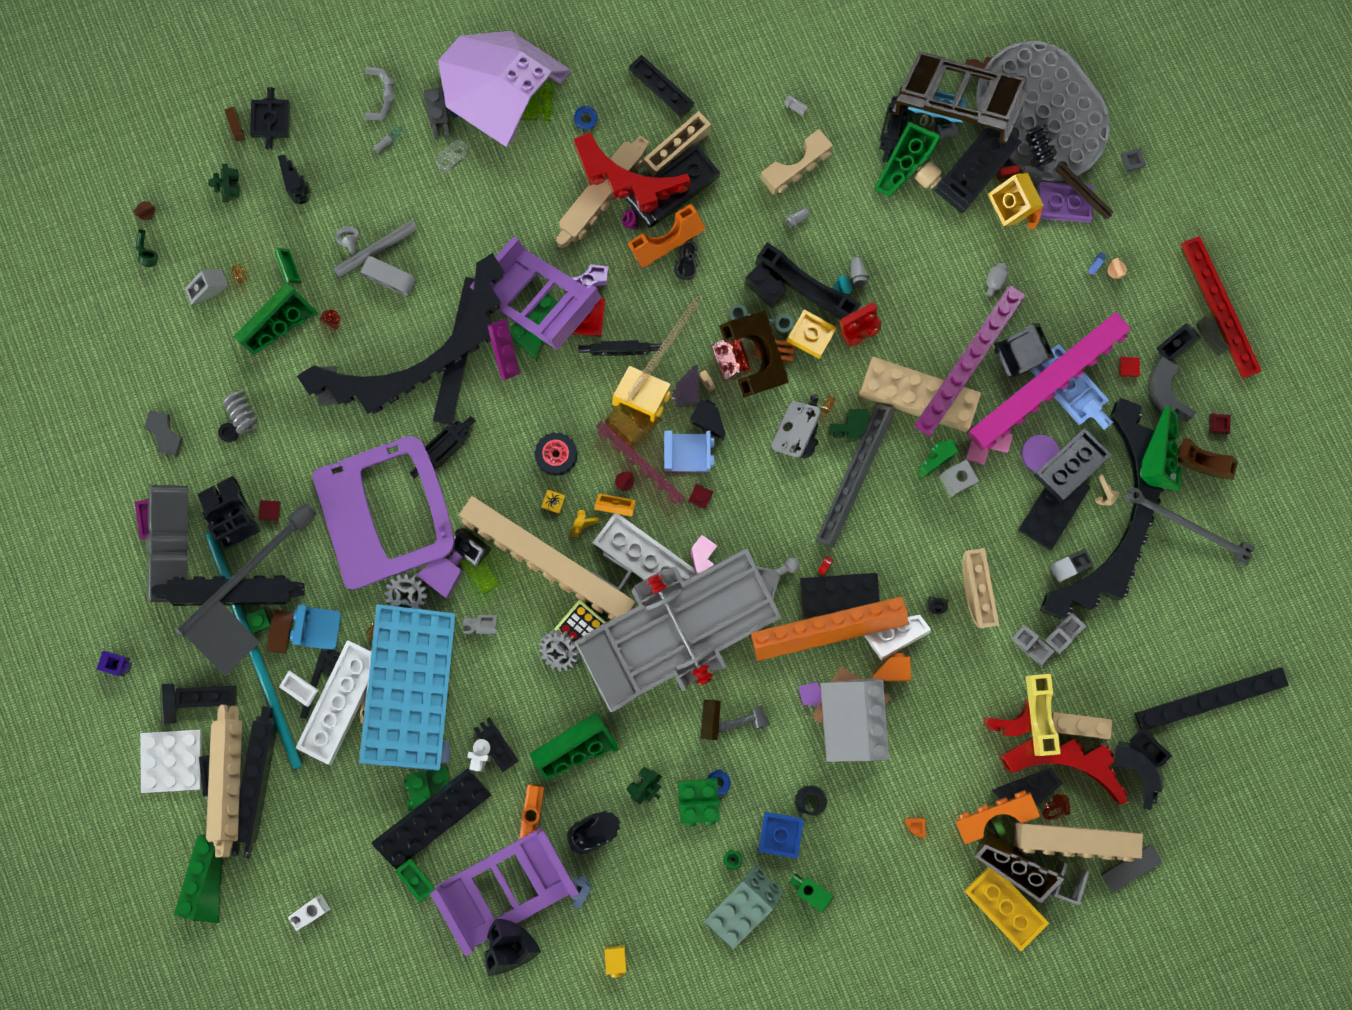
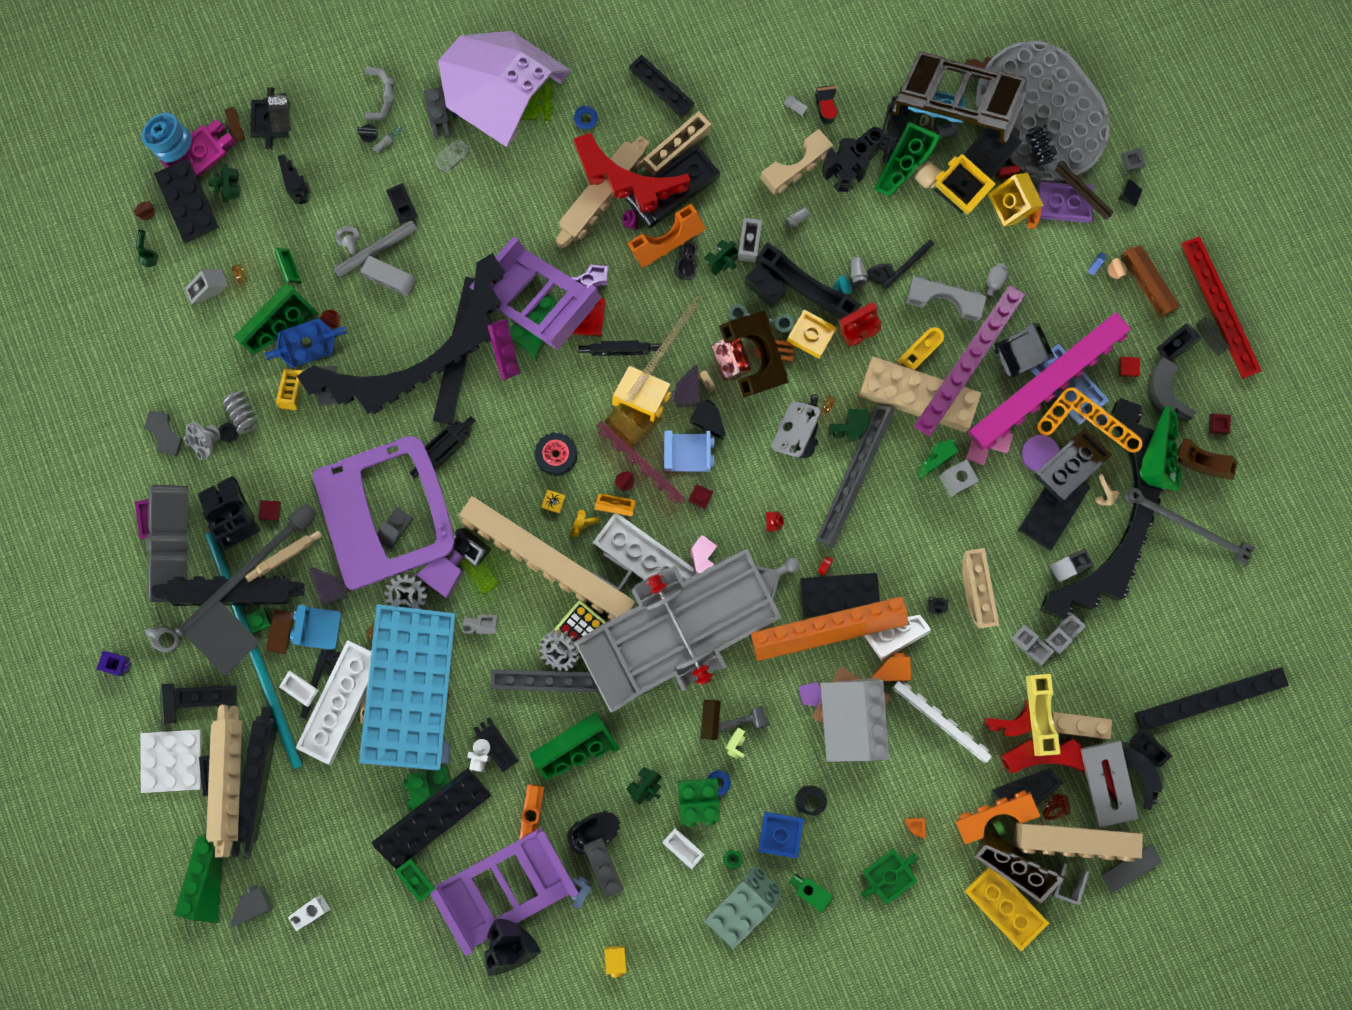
(154, 636): none -> light grey piece
(166, 137): none -> dark azure wheel
(186, 200): none -> black plate
(201, 439): none -> light grey plate
(206, 147): none -> dark pink tile
(251, 905): none -> dark grey slope
(279, 112): none -> clear smoke slope
(283, 556): none -> tan piece
(289, 401): none -> yellow slope
(290, 347): none -> blue plate
(330, 588): none -> clear purple slope
(368, 133): none -> black plate
(394, 527): none -> dark grey slope
(401, 203): none -> black slope
(543, 681): none -> dark grey plate
(603, 867): none -> dark grey plate
(683, 848): none -> white tile
(723, 259): none -> dark green hips
(736, 740): none -> yellowish green bracket
(749, 240): none -> light grey brick
(774, 521): none -> red plate
(826, 109): none -> leg
(852, 159): none -> black connector
(889, 876): none -> green plate
(893, 276): none -> black piece
(922, 348): none -> yellow plate
(948, 726): none -> white plate
(968, 304): none -> light grey arch
(976, 172): none -> yellow window
(1090, 416): none -> light orange beam
(1092, 760): none -> light grey piece
(1130, 193): none -> black slope
(1150, 280): none -> dark orange panel

